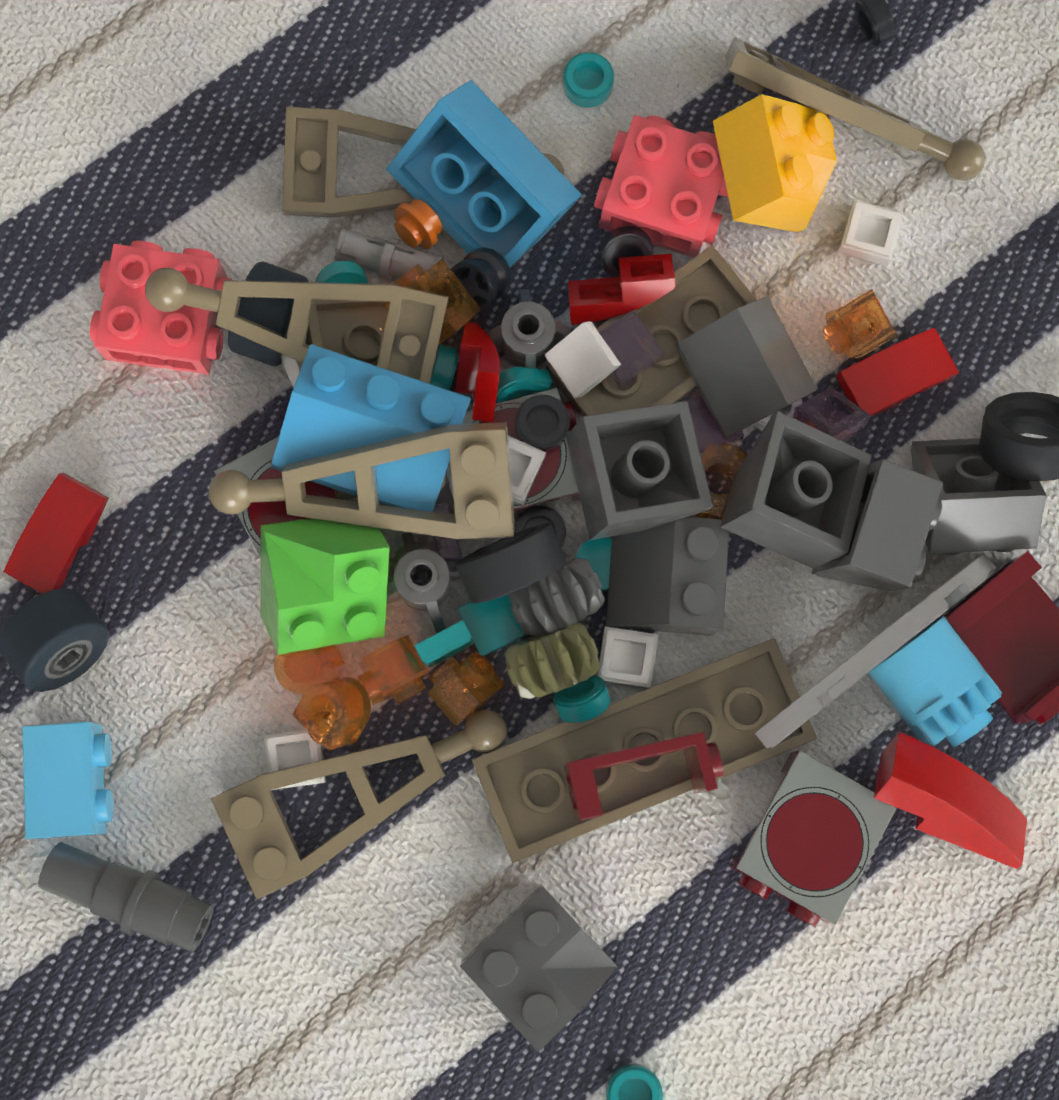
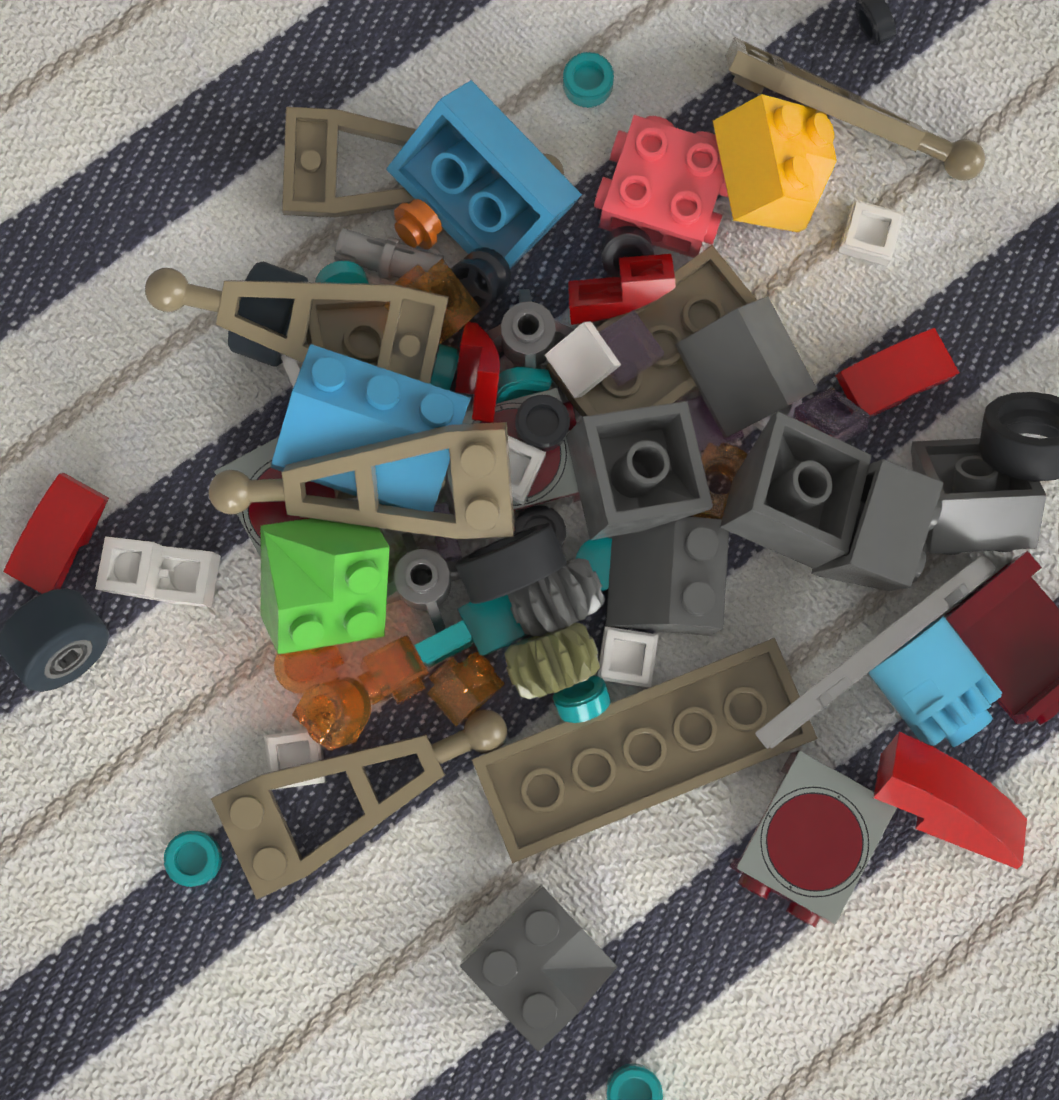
(66, 780): medium azure brick -> none
(126, 897): dark grey piece -> none
(139, 334): coral brick -> none
(158, 572): none -> white slope
(192, 858): none -> teal tile
(702, 761): dark red panel -> none
(858, 326): clear orange plate -> none

